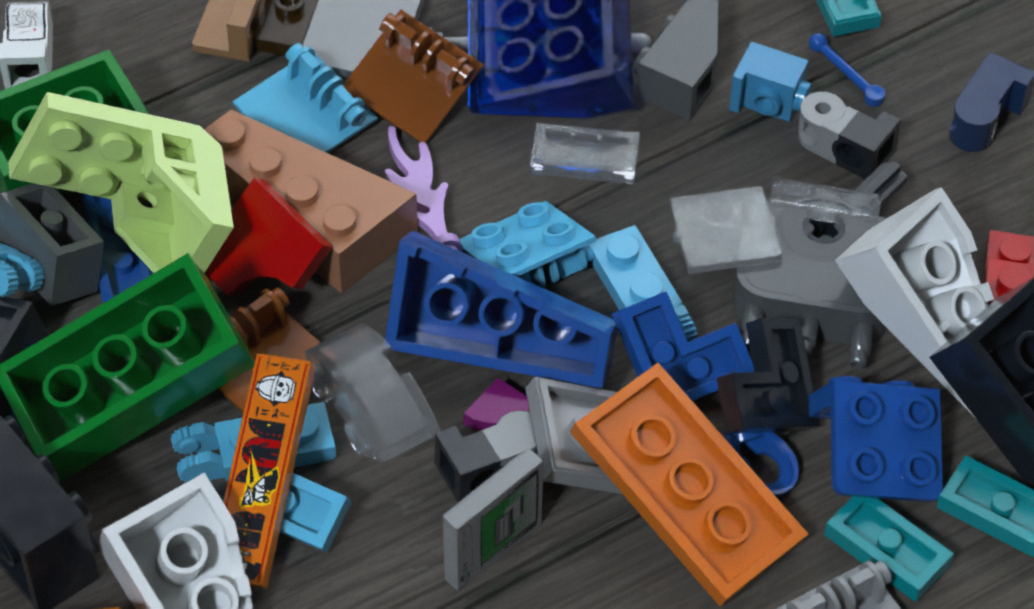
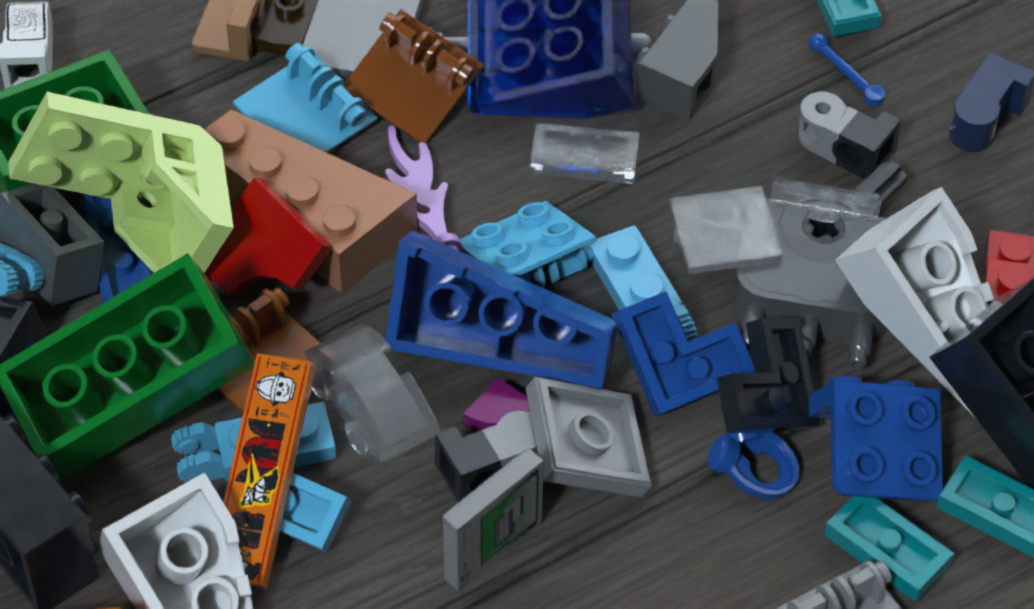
(688, 484): orange plate -> none
(770, 82): dark azure brick -> none

